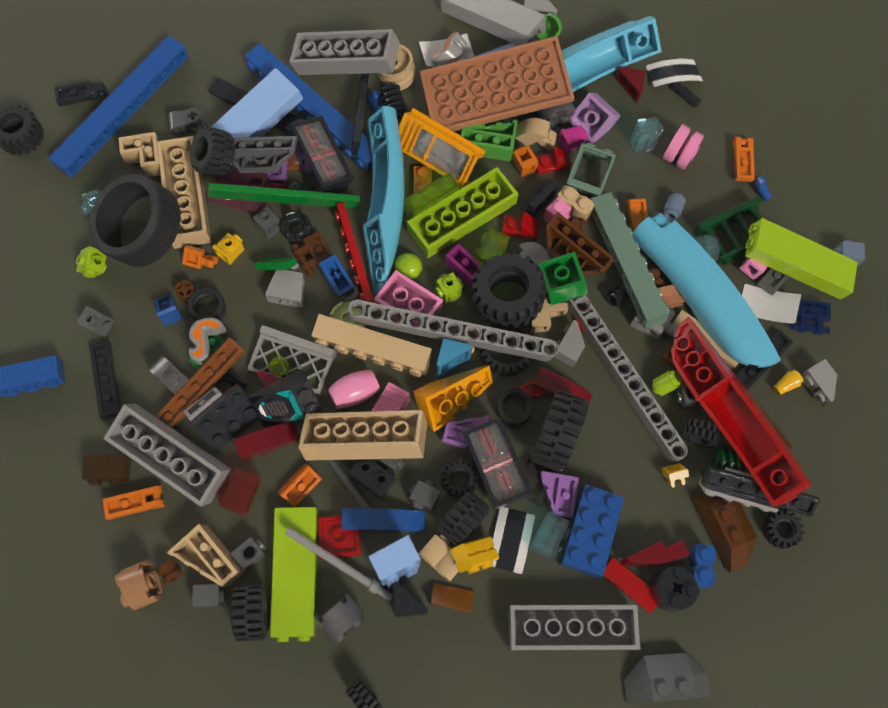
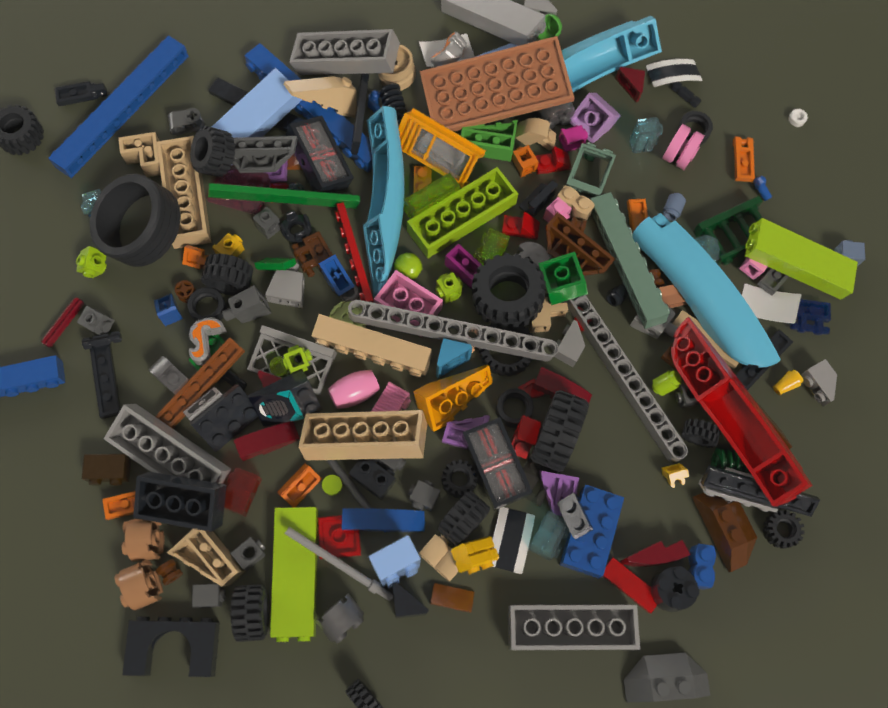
(62, 322): none -> dark red axle
(101, 340): none -> black axle
(142, 540): none -> medium nougat brick
(144, 635): none -> black arch
(179, 501): none -> black brick
(227, 273): none -> black tyre
(247, 306): none -> dark grey torso
(290, 362): none -> lime brick
(327, 92): none -> tan wedge
(332, 485): none -> lime tile
(525, 436): none -> red slope
(574, 516): none -> plate
(700, 118): none -> black tyre
(798, 117): none -> white tile

